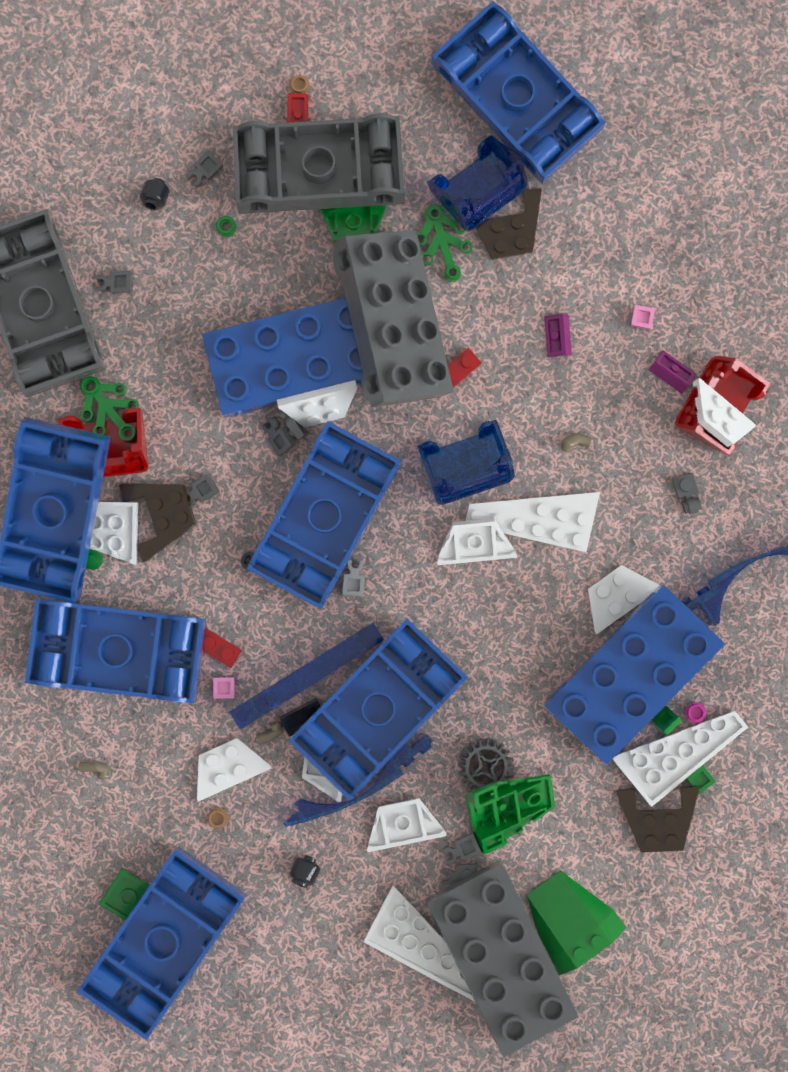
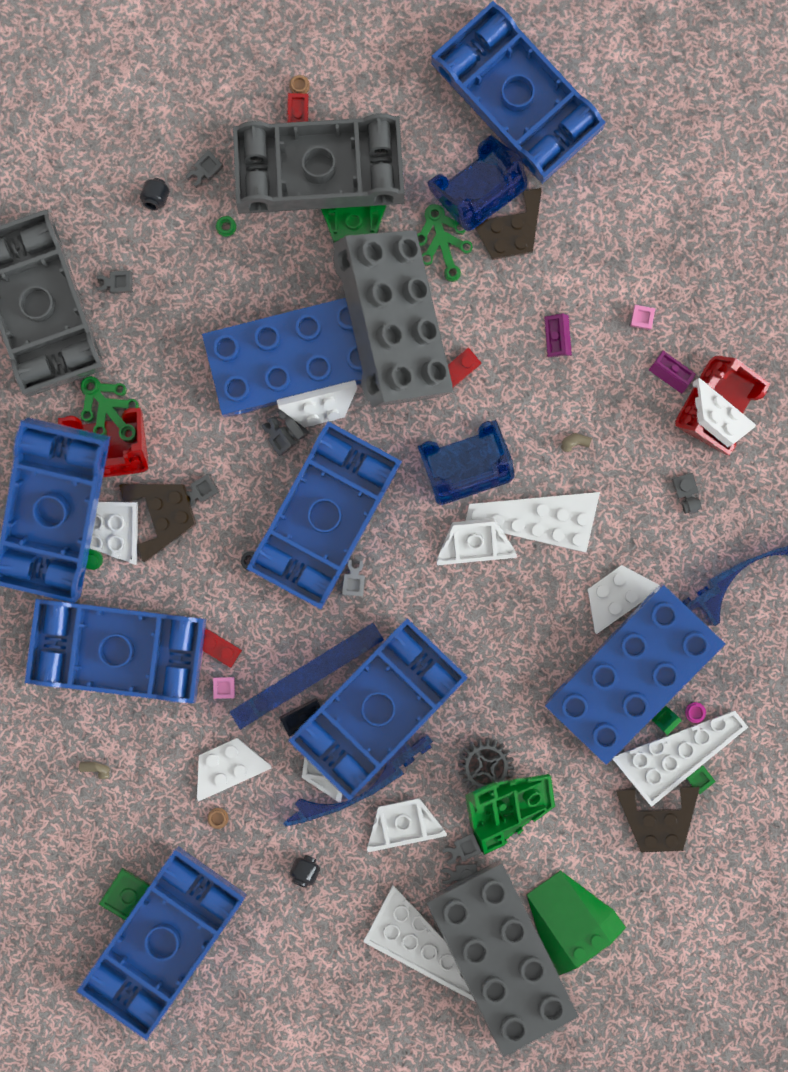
(276, 730): dark tan arm -> none

